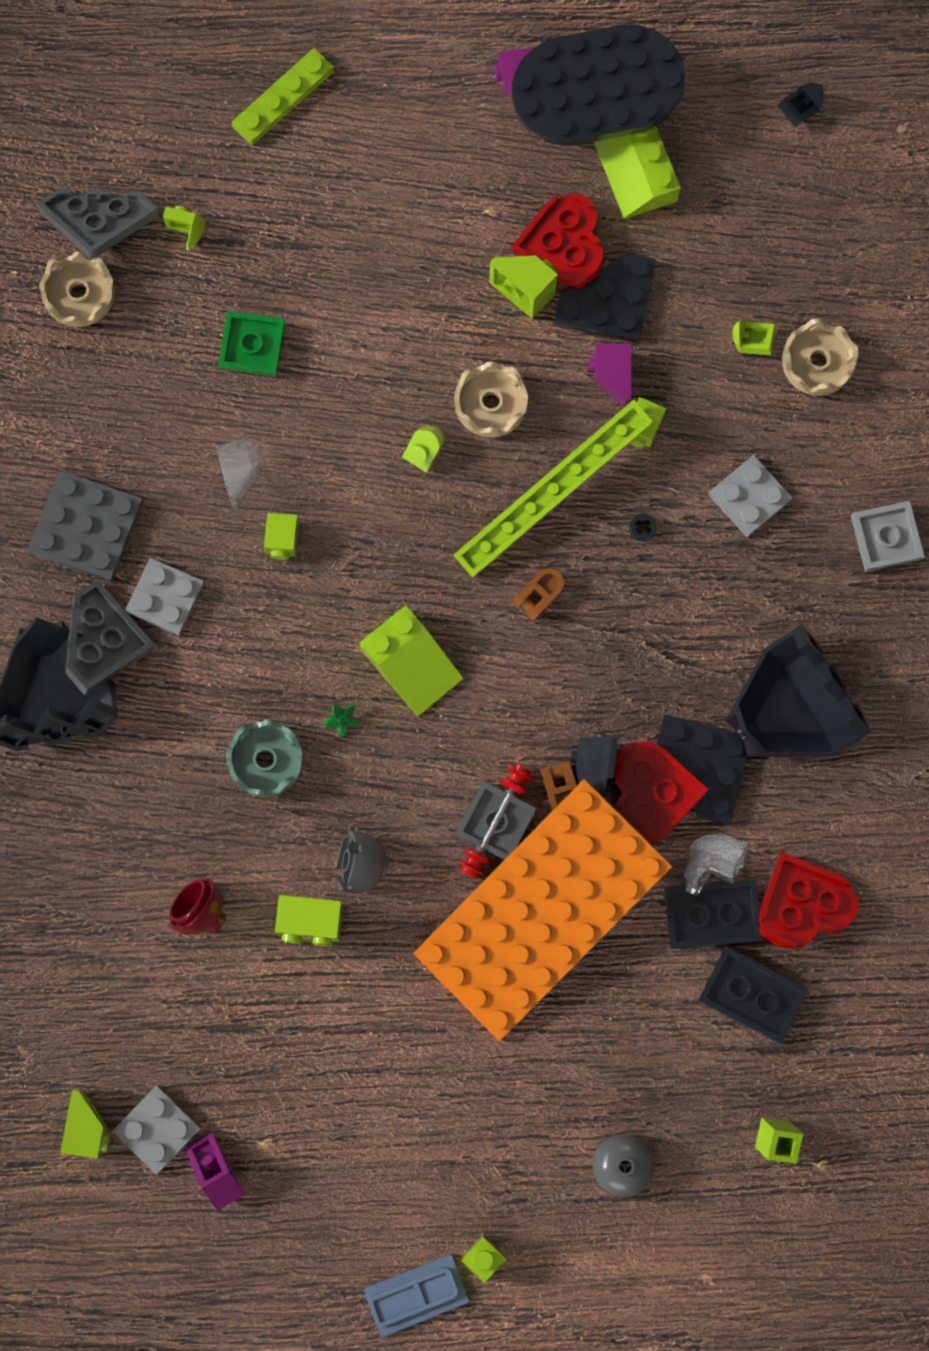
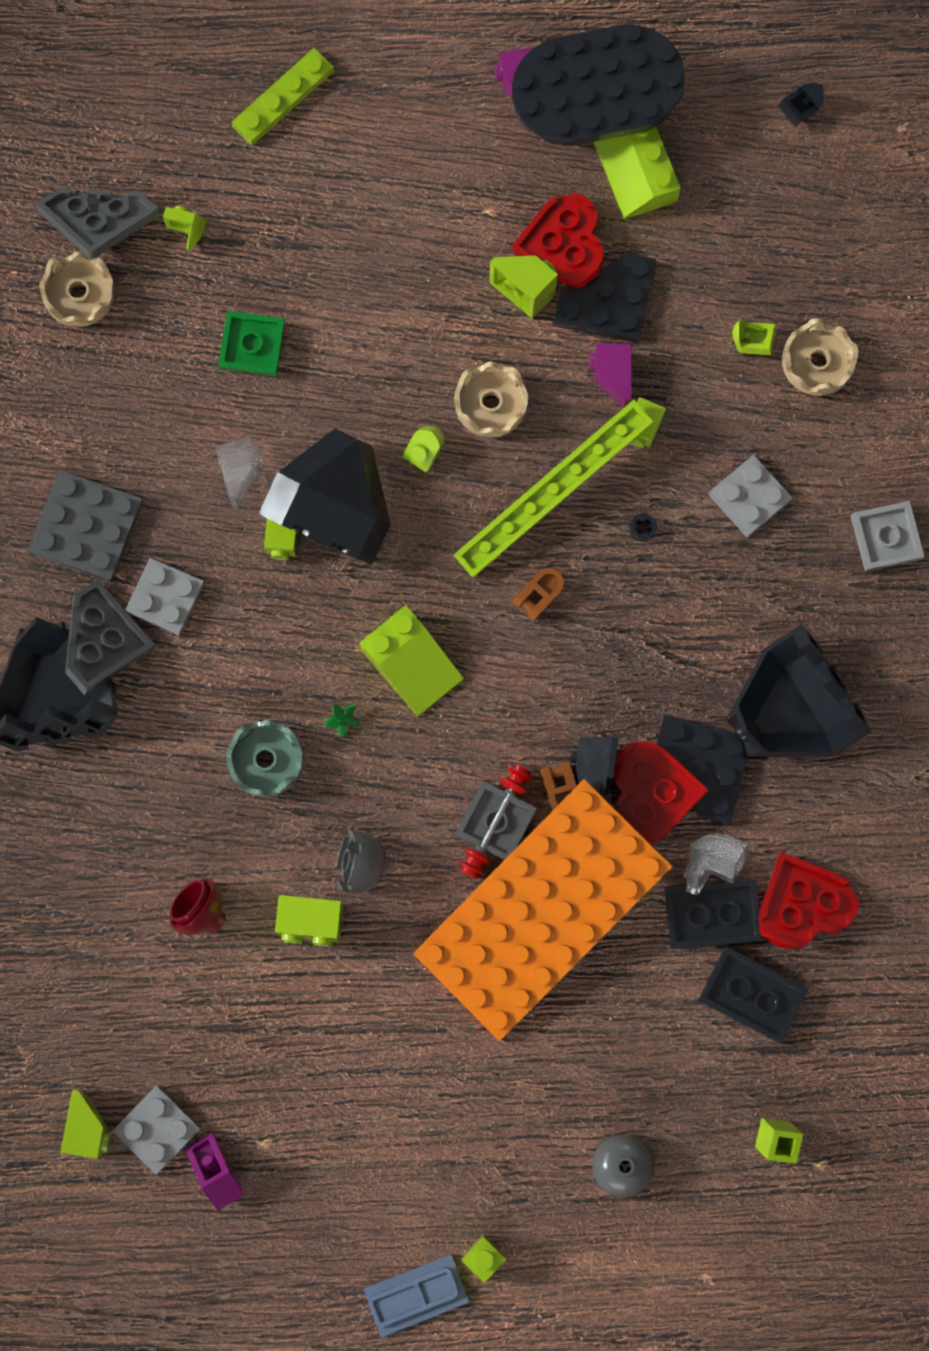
(333, 496): none -> black panel

